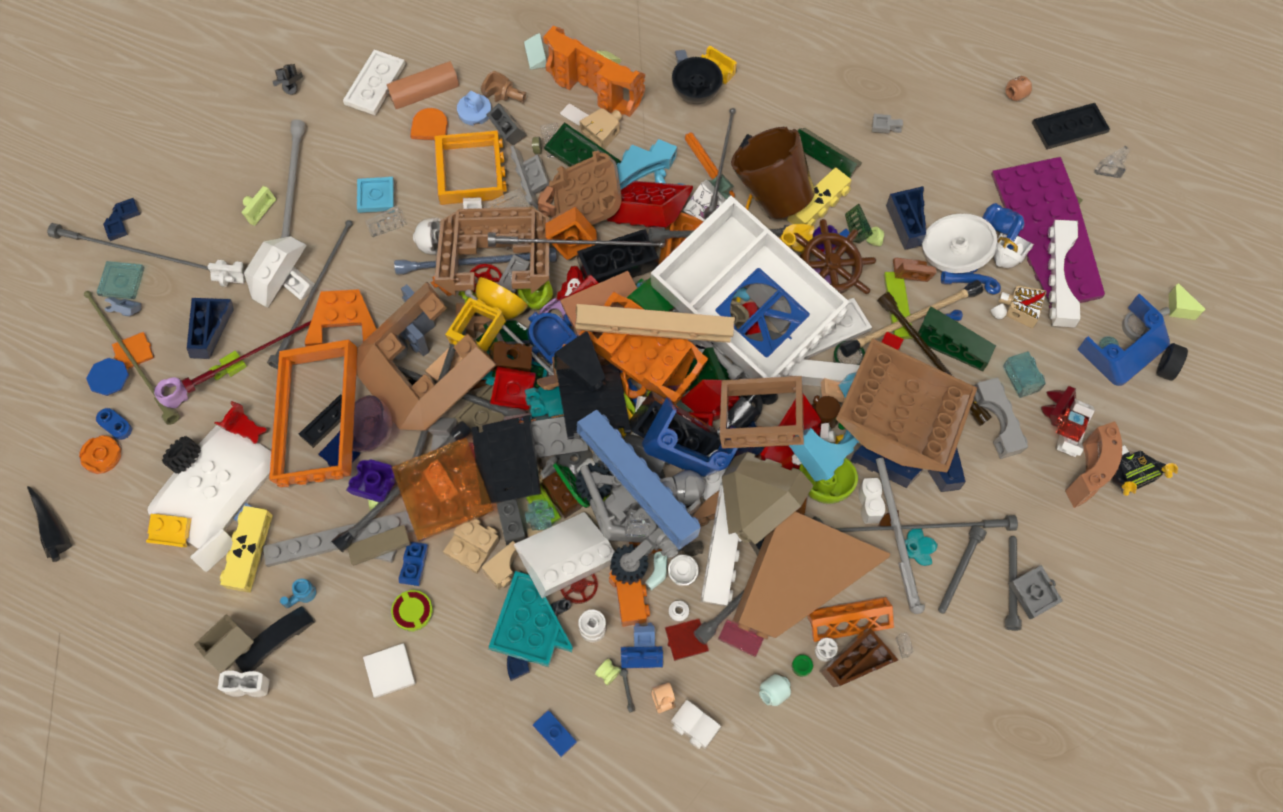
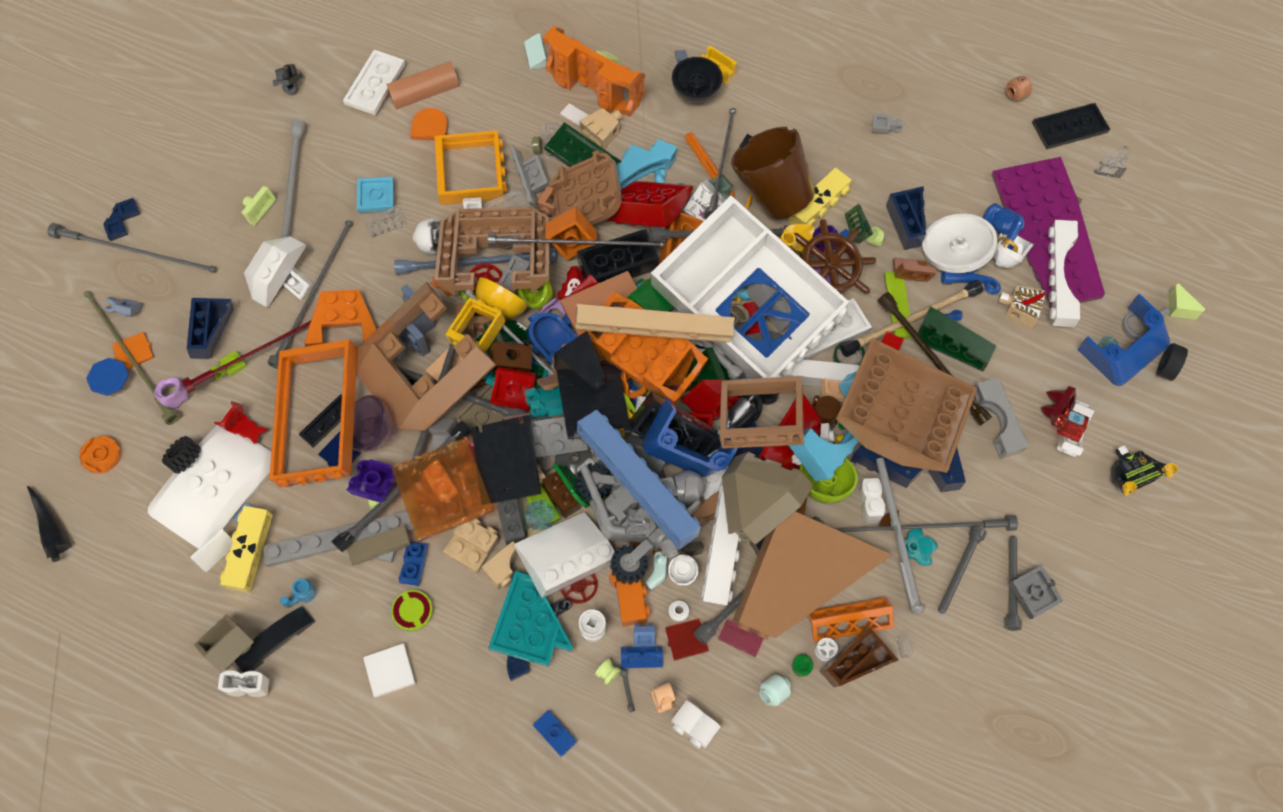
(112, 422): blue plate -> none
(120, 280): clear light blue tile -> none
(168, 530): yellow plate -> none
(227, 273): white hips -> none
(473, 108): light blue tile -> none
(501, 88): medium nougat piece -> none
(506, 124): dark grey brick -> none
(549, 469): light grey piece -> none
(827, 153): dark green panel -> none
(999, 311): white hinge -> none
(1024, 374): clear light blue brick -> none
(1103, 458): nougat window -> none

